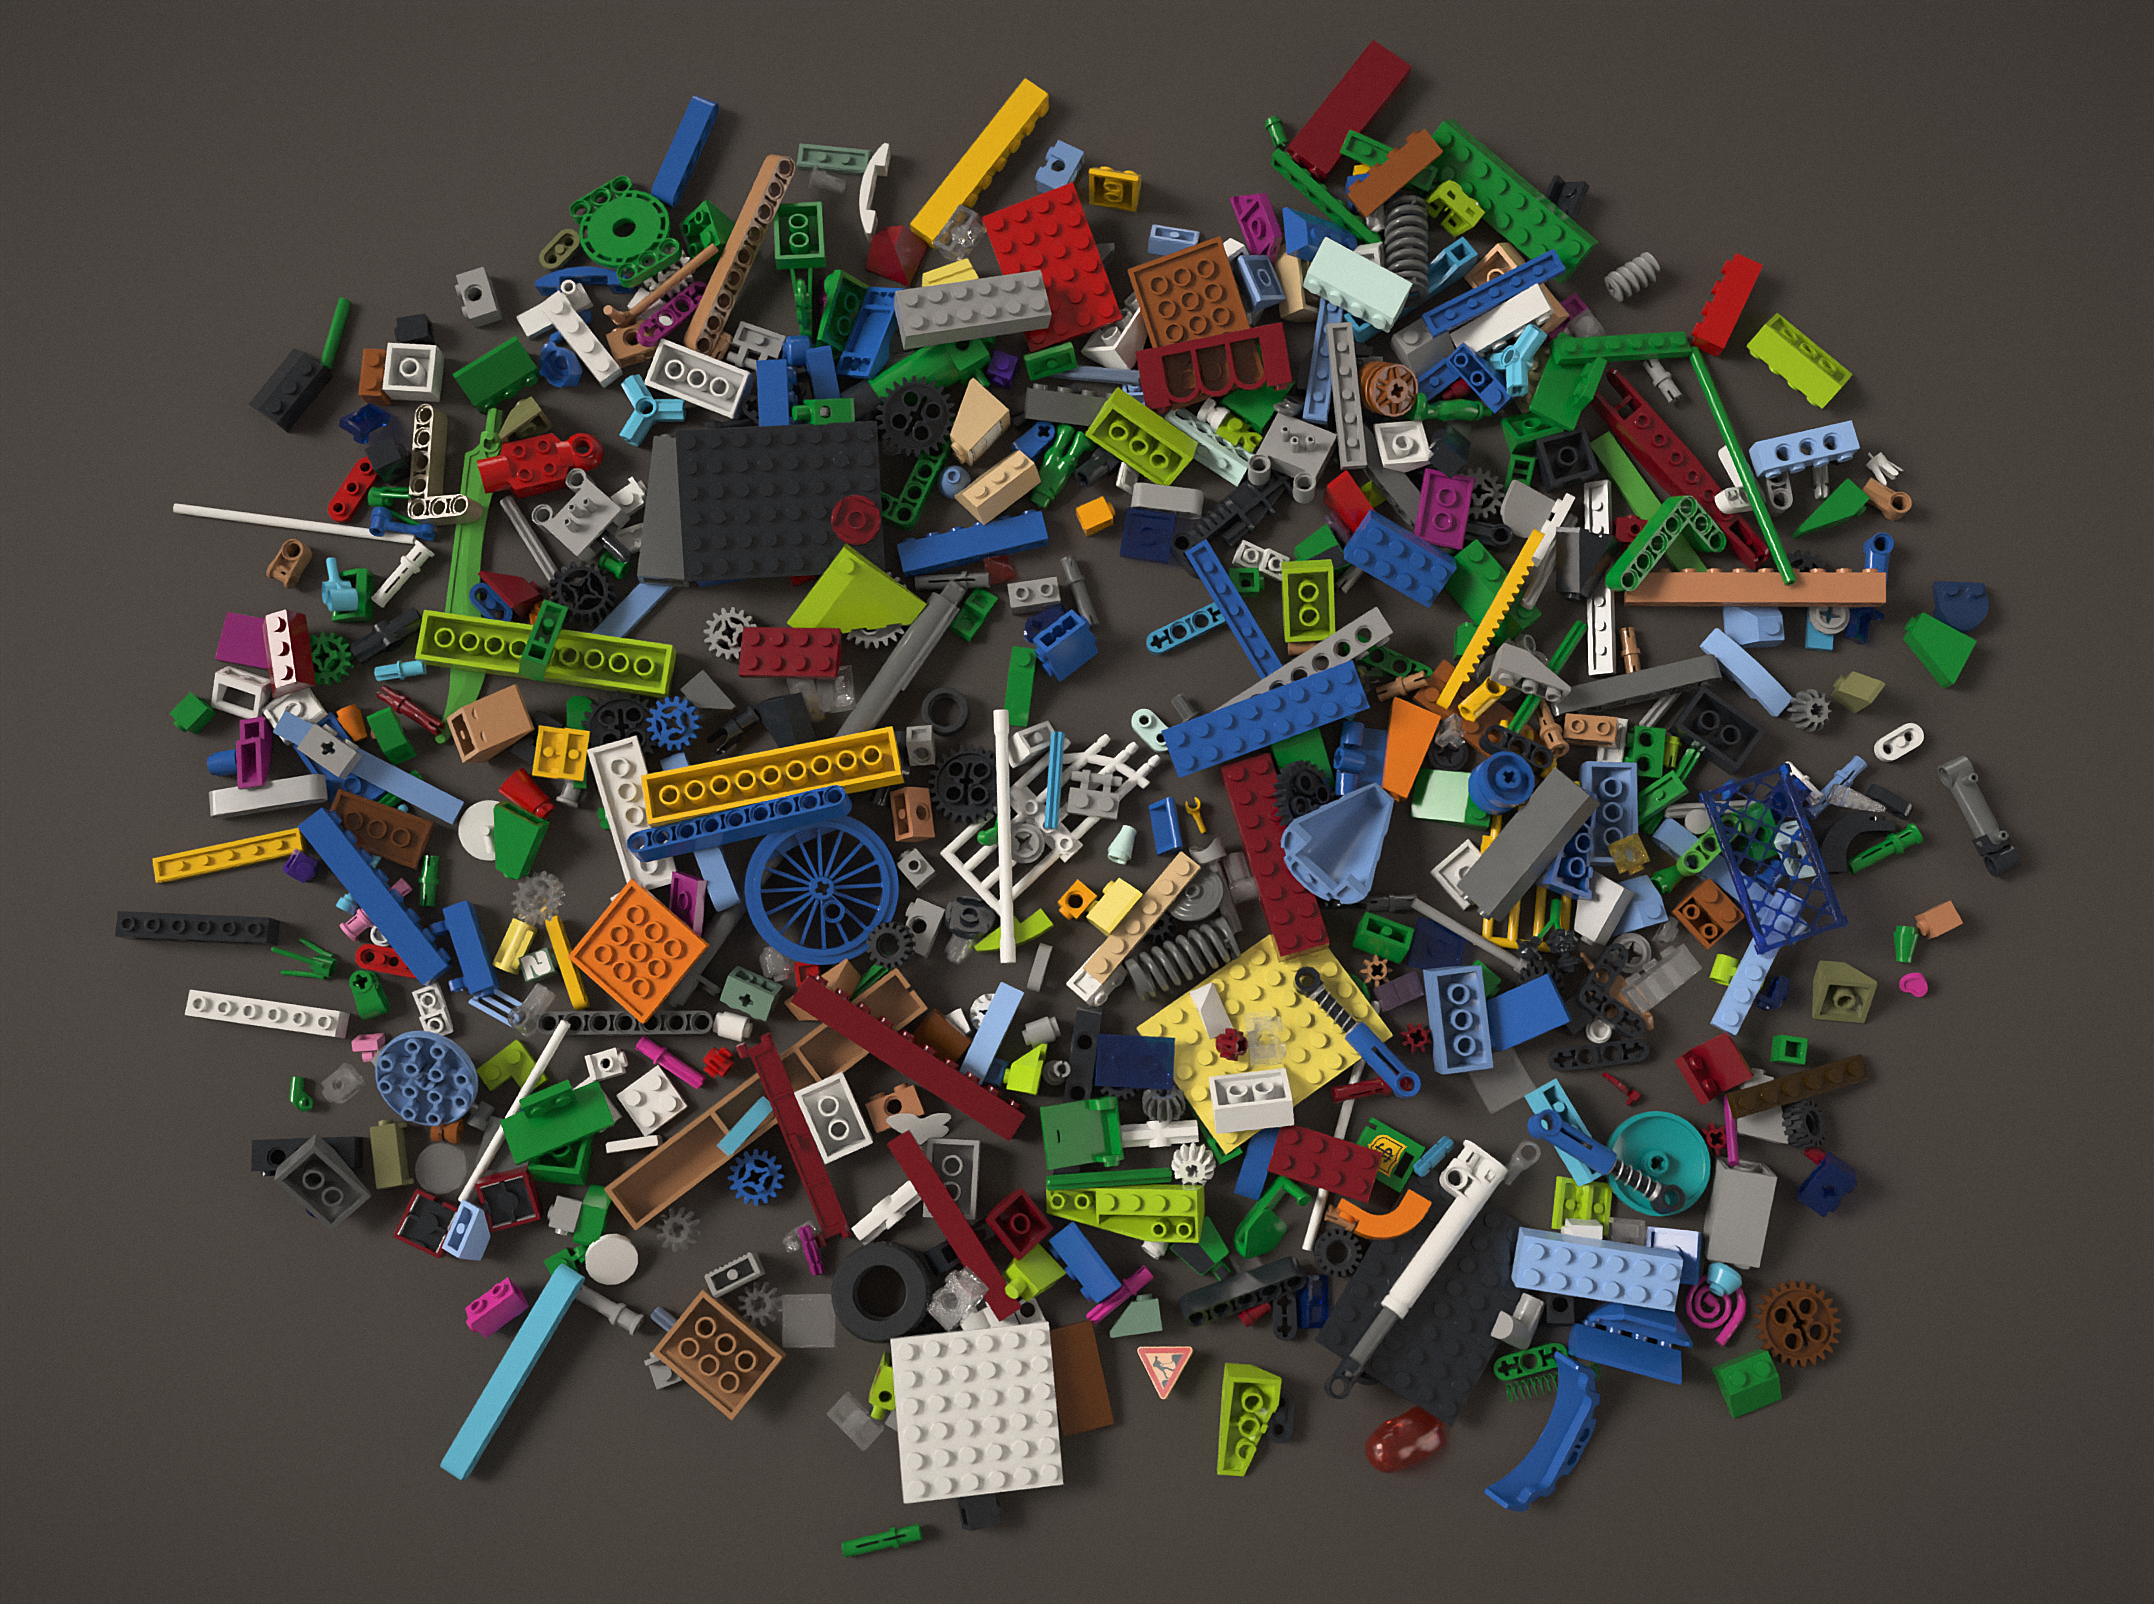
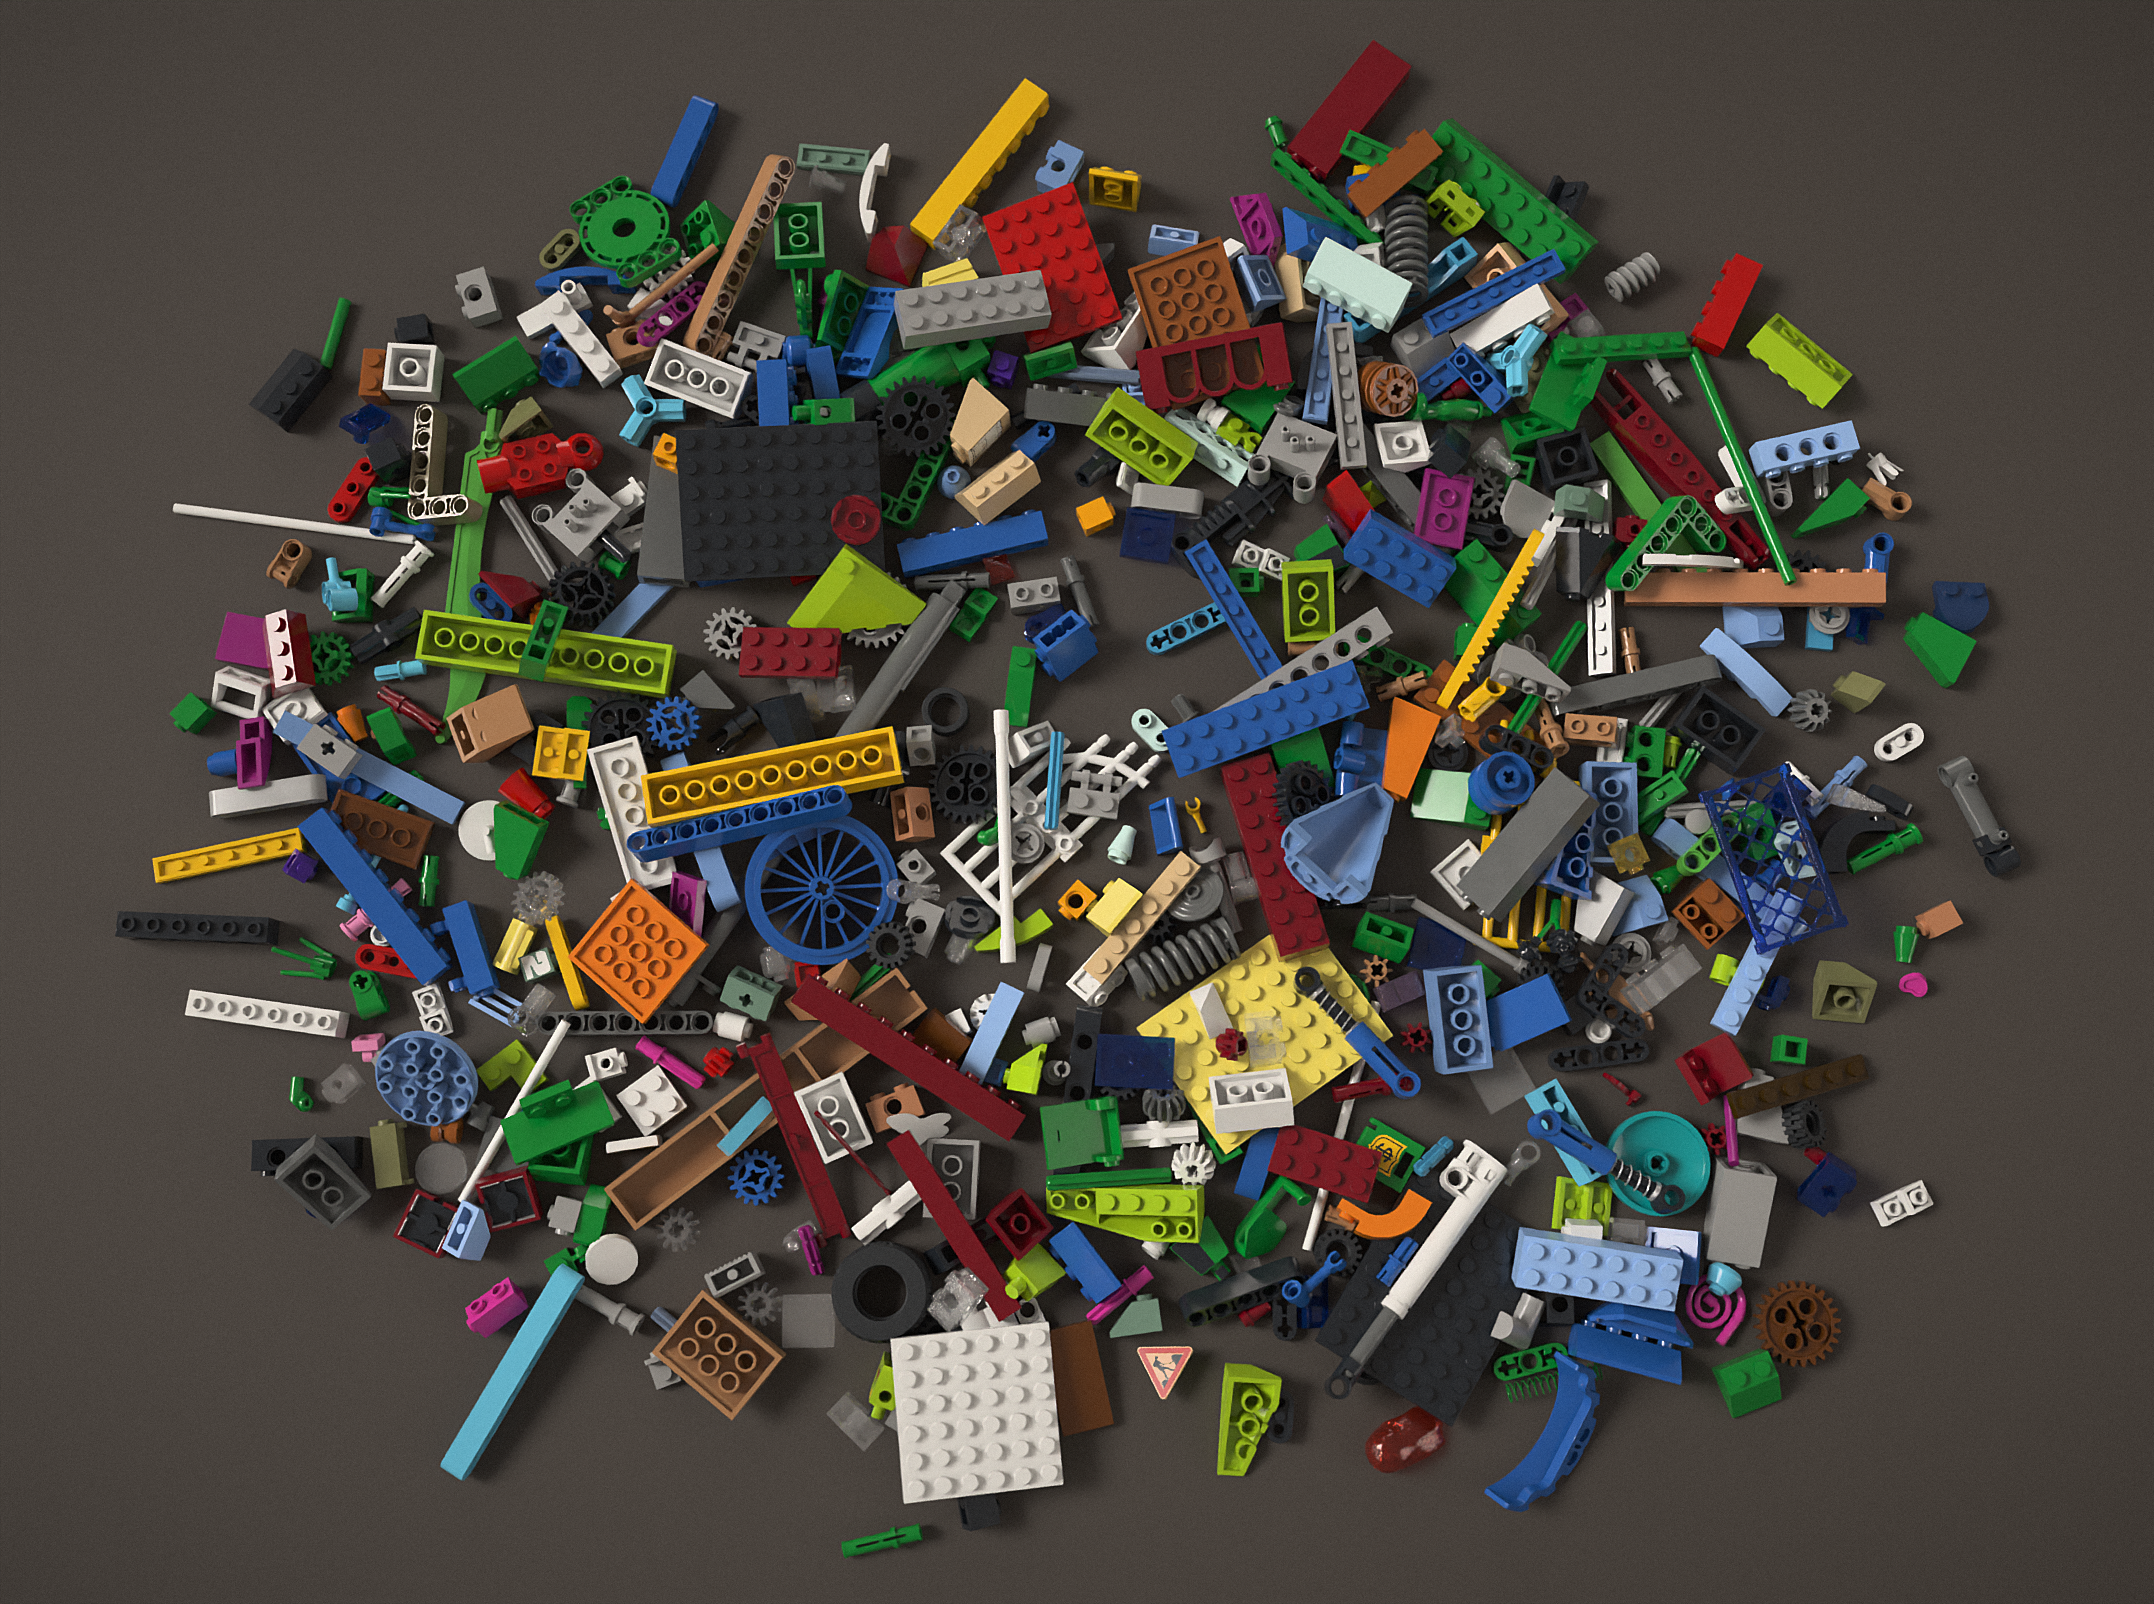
(665, 453): none -> light orange brick
(852, 1152): none -> dark red piece
(912, 891): none -> clear pin
(1058, 469): green piece -> none
(1298, 1293): none -> blue brick
(1397, 1261): none -> blue axle
(1493, 455): none -> clear pin
(1579, 503): none -> sand green slope
(1702, 561): none -> white tile
(1901, 1203): none -> white slope

